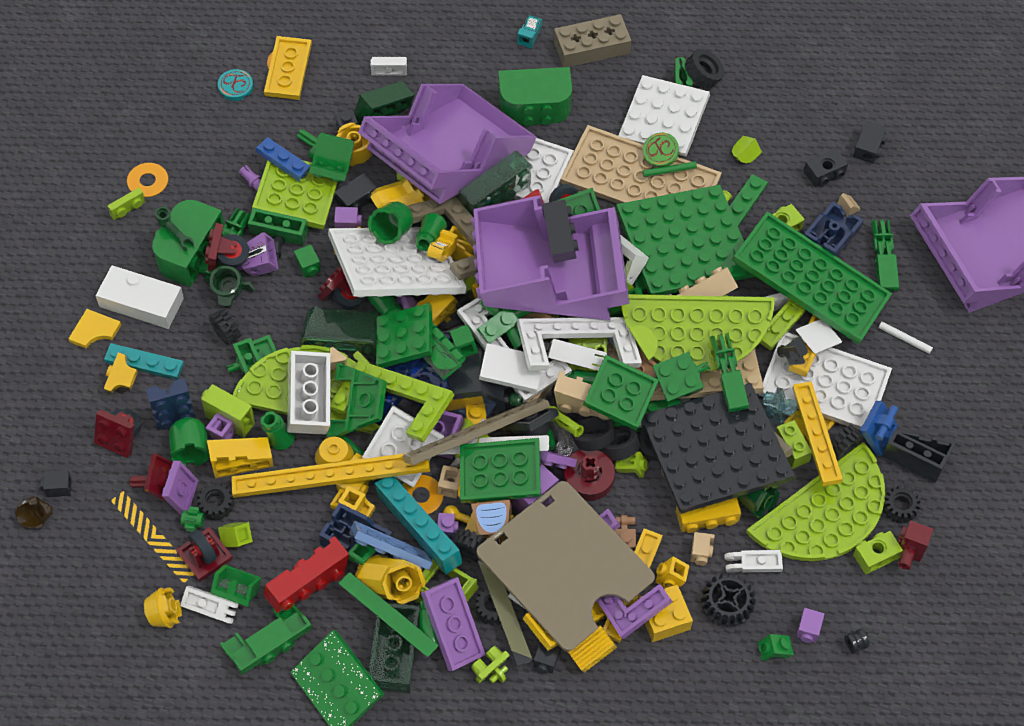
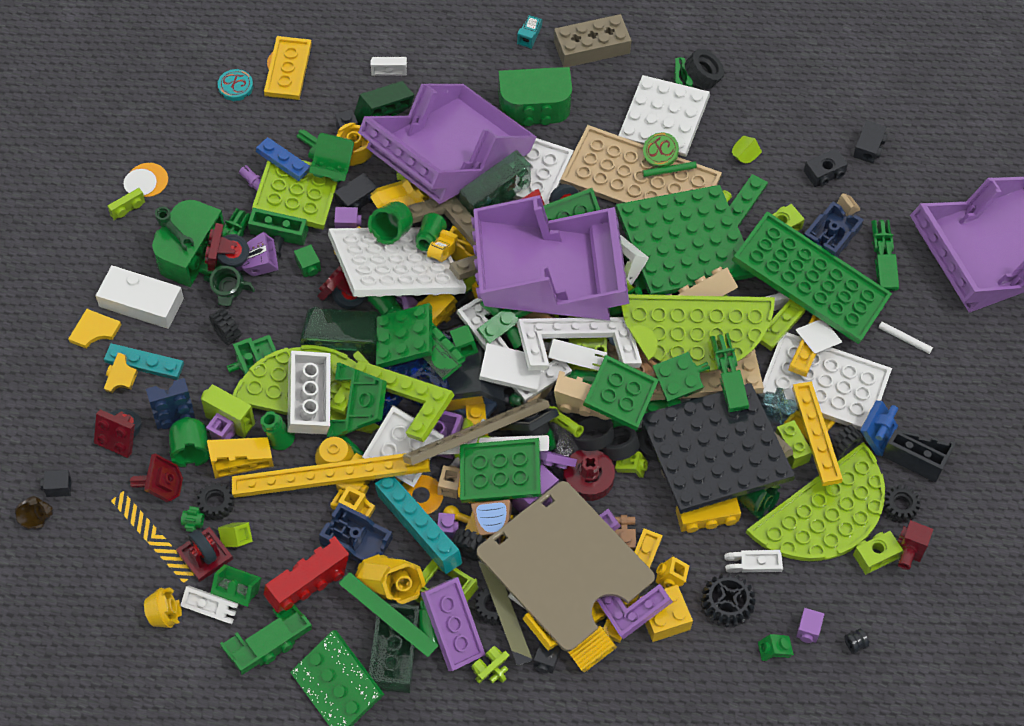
(140, 179): none -> white sticker
(180, 487): medium lavender plate -> none
(336, 357): tan slope -> none
(360, 553): green slope -> none
(385, 543): medium blue plate -> none
(560, 230): black wedge -> none
(702, 548): tan brick -> none
(793, 351): black bracket -> none

